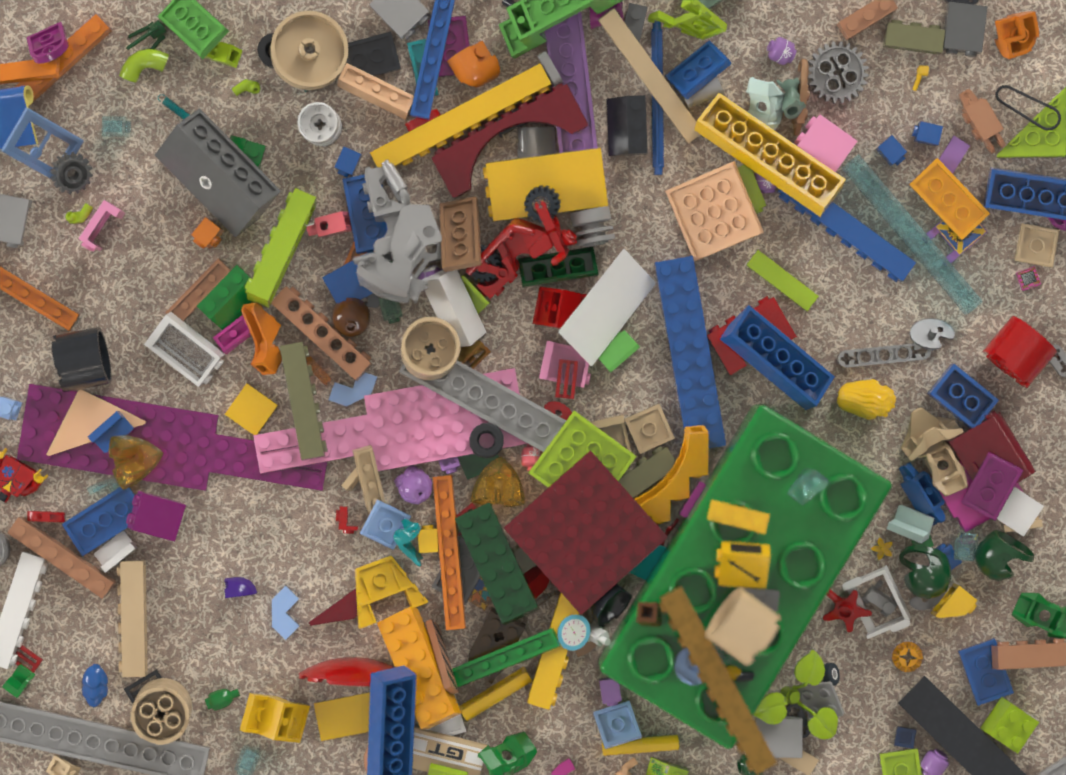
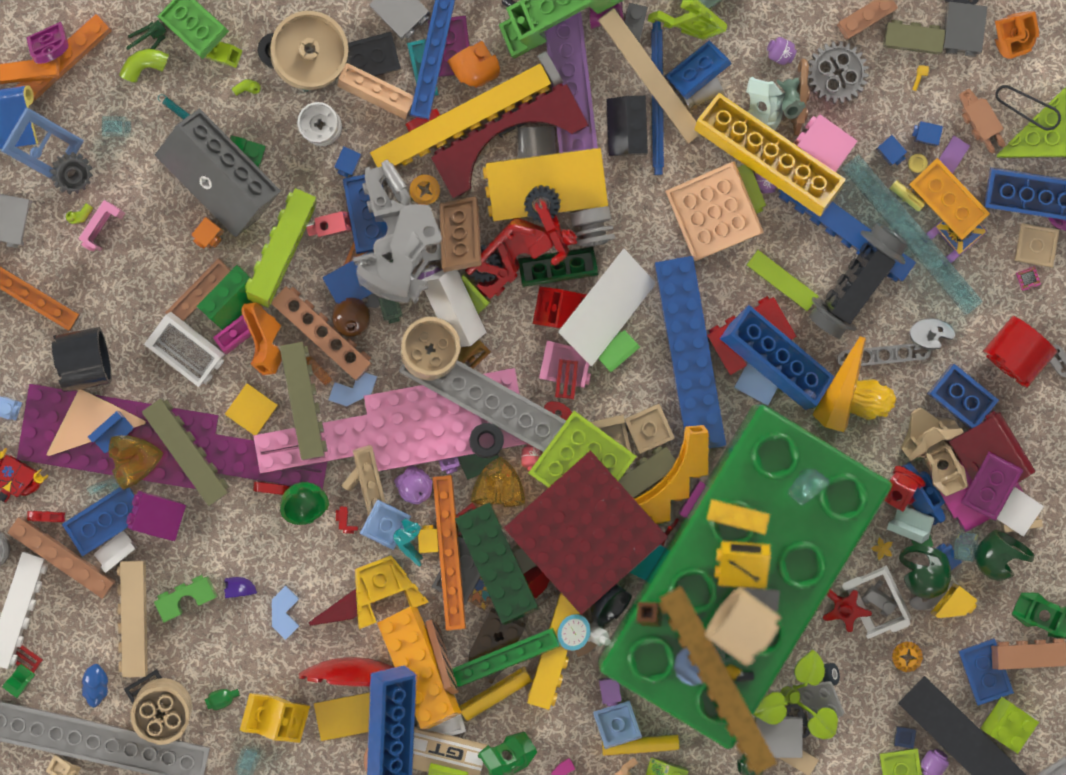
(169, 604): none -> bright green arch
(185, 451): none -> olive brick
(270, 488): none -> red beam
(303, 503): none -> green cylinder
(423, 180): none -> light orange gear
(755, 385): none -> light blue tile
(836, 403): none -> light orange wedge
(859, 281): none -> black brick
(903, 487): none -> red piece
(907, 195): none -> light yellow axle
(917, 163): none -> light yellow tile

